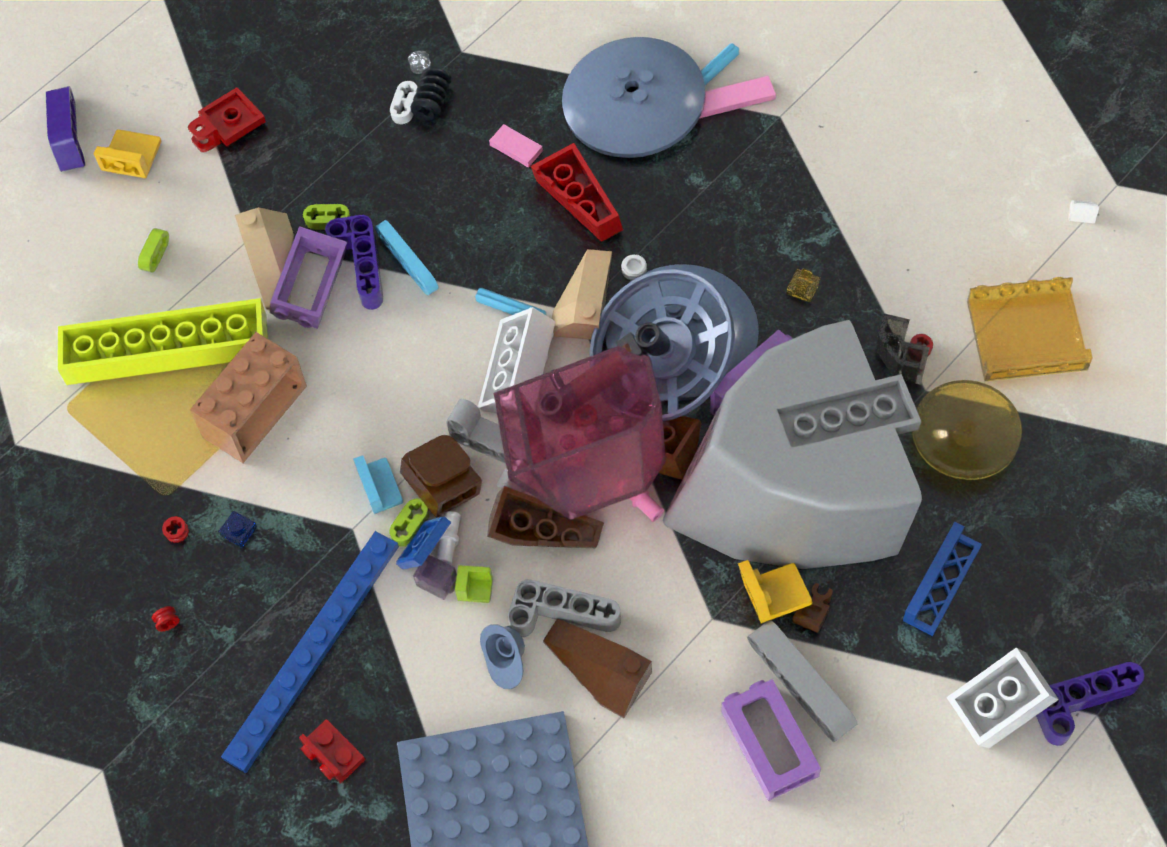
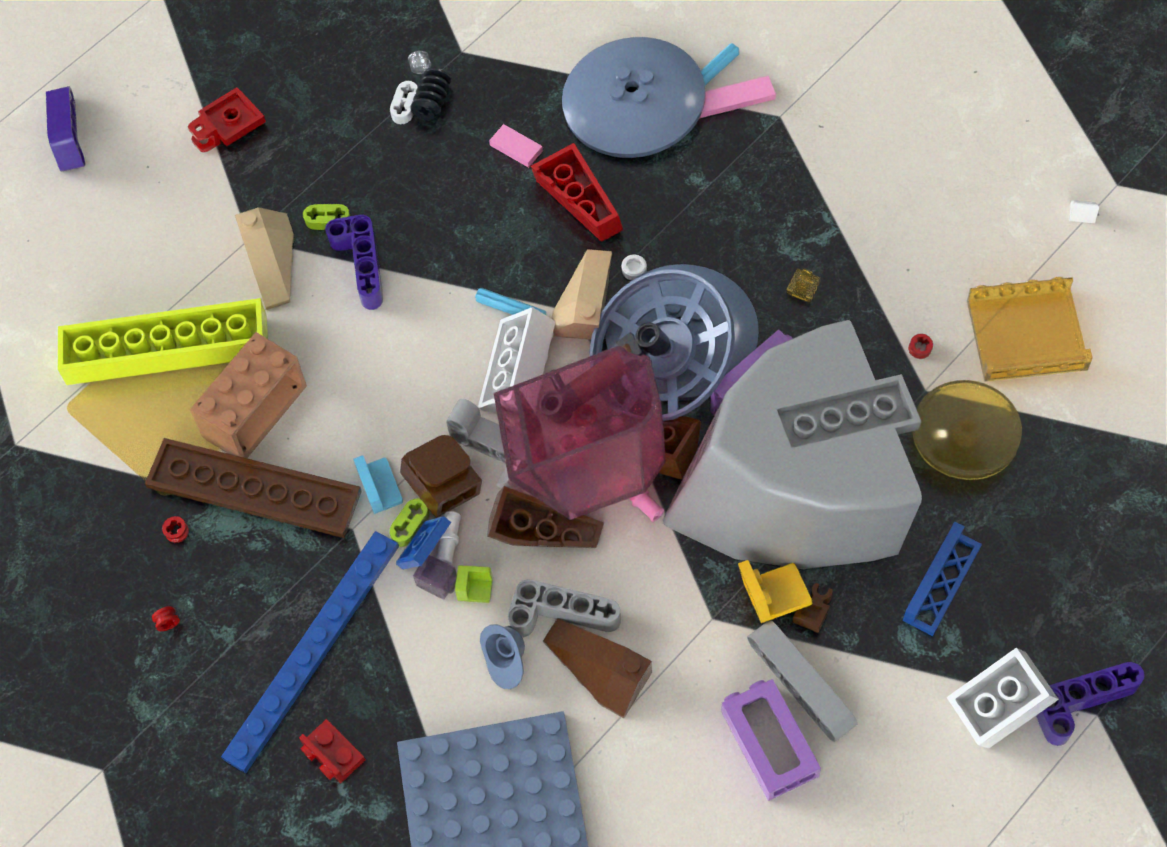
(128, 153): yellow bracket -> none
(153, 250): lime beam -> none
(237, 529): clear blue plate -> none
(254, 487): none -> reddish brown plate
(304, 242): medium lavender piece -> none
(406, 257): medium azure beam -> none
(899, 355): clear smoke brick -> none

